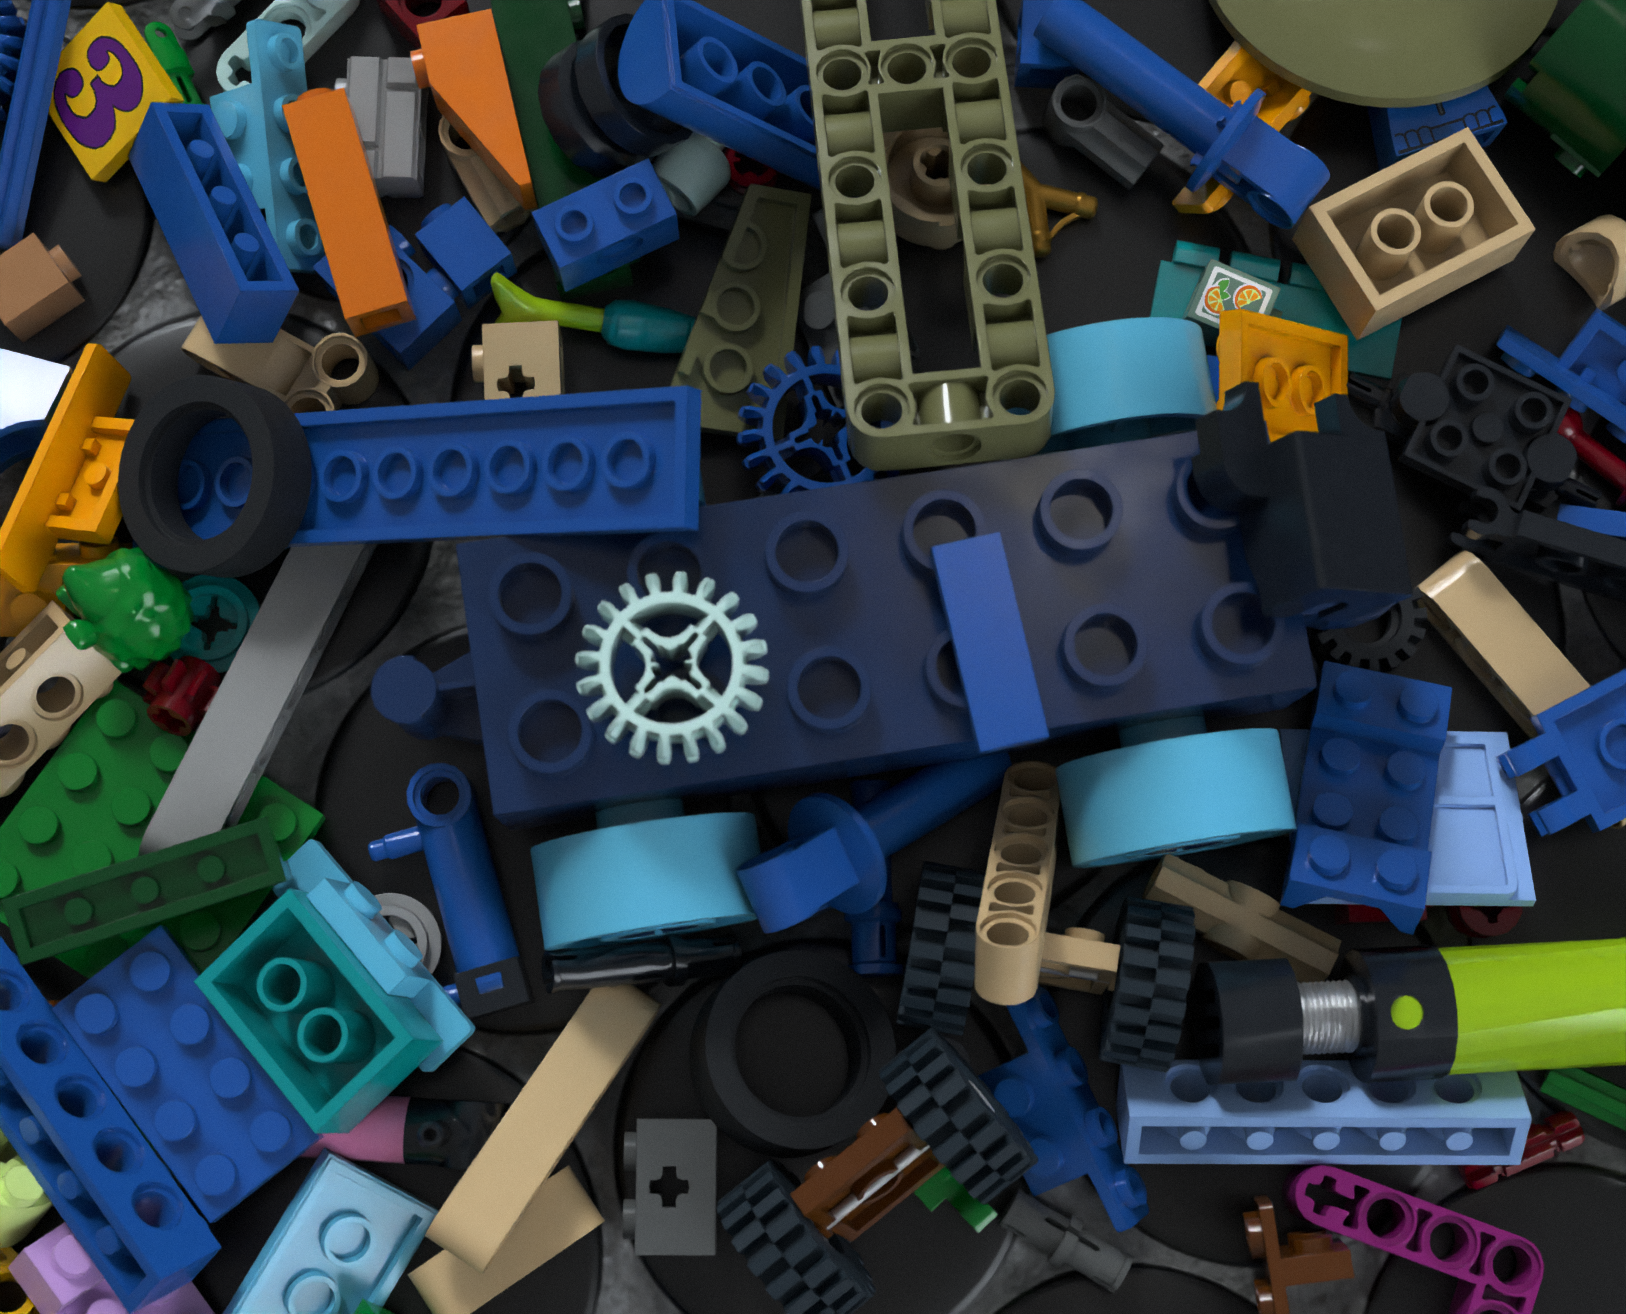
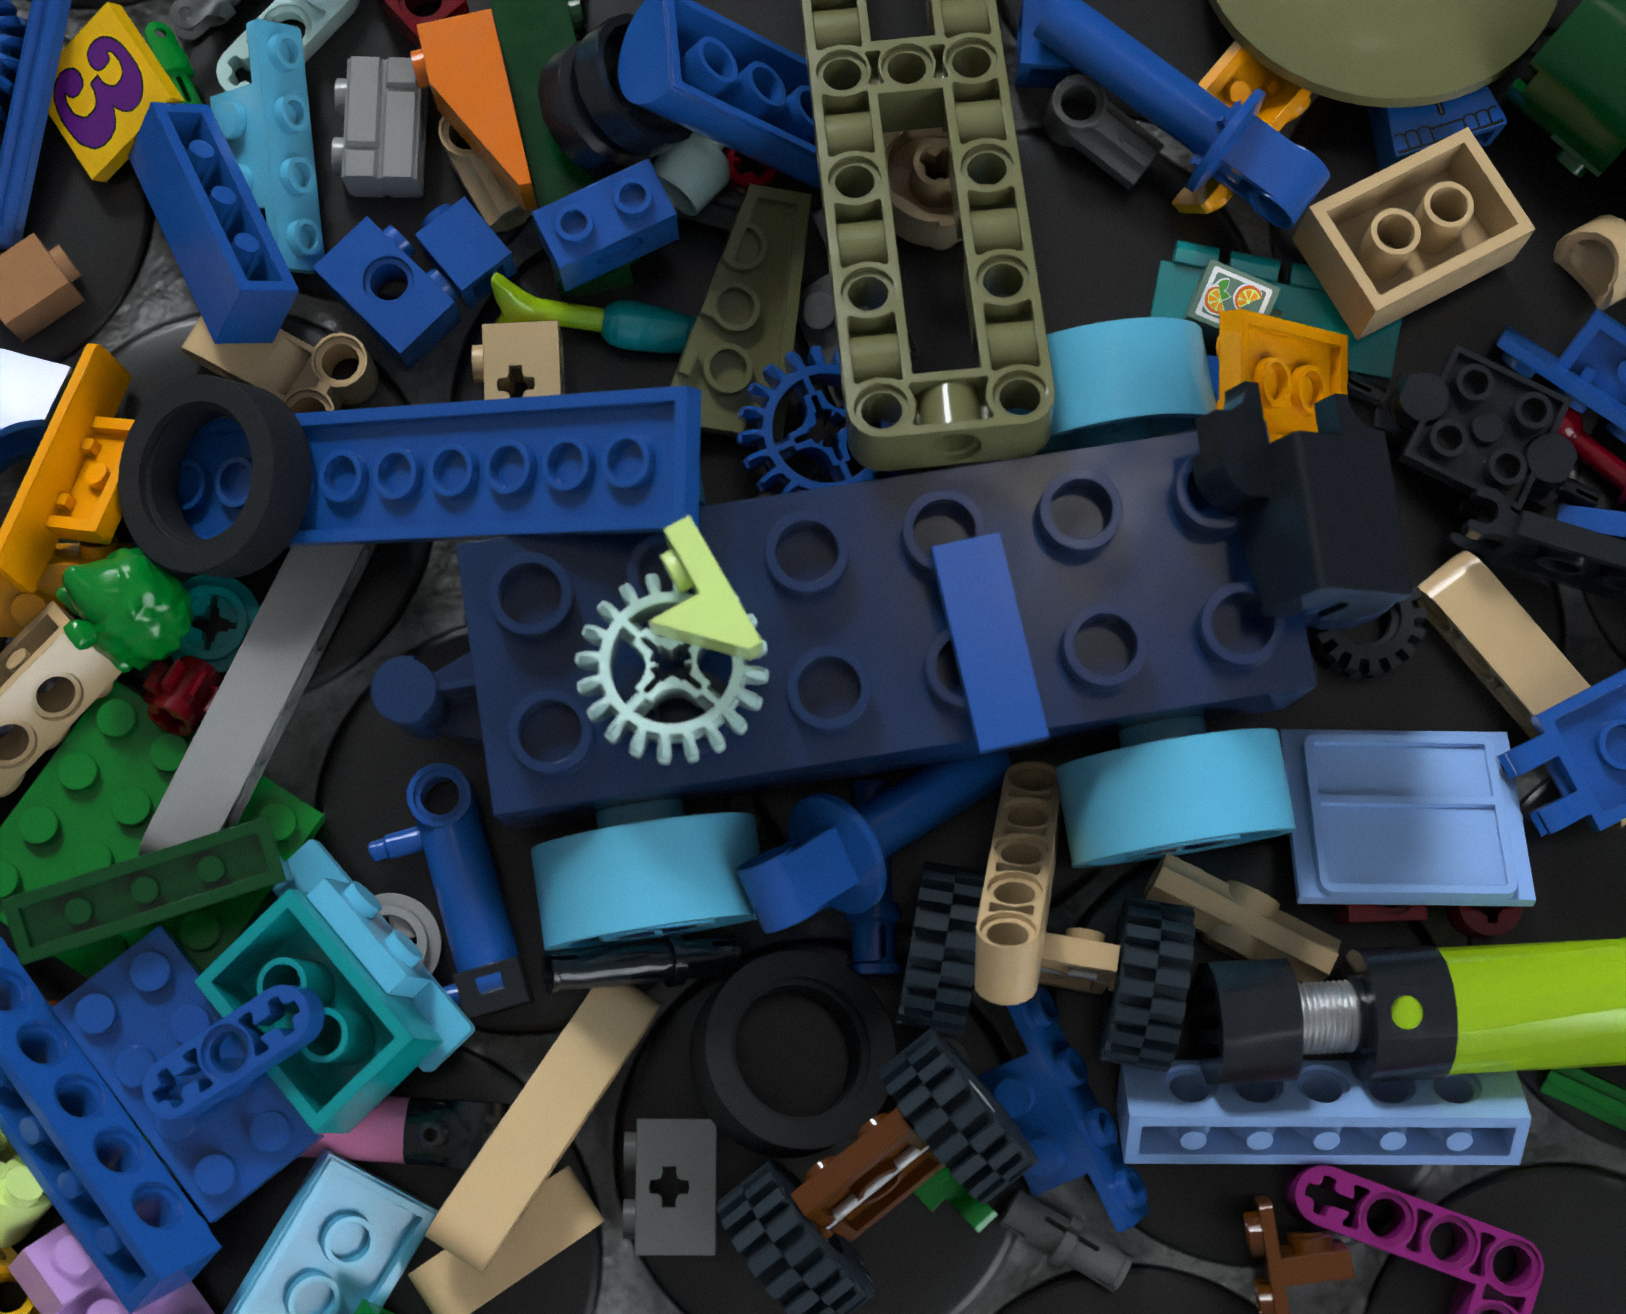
(203, 1051): none -> blue beam
(348, 211): orange brick -> none
(714, 614): none -> yellowish green slope
(1043, 197): pearl gold piece -> none
(1368, 793): blue piece -> none
(1557, 1133): dark red axle -> none

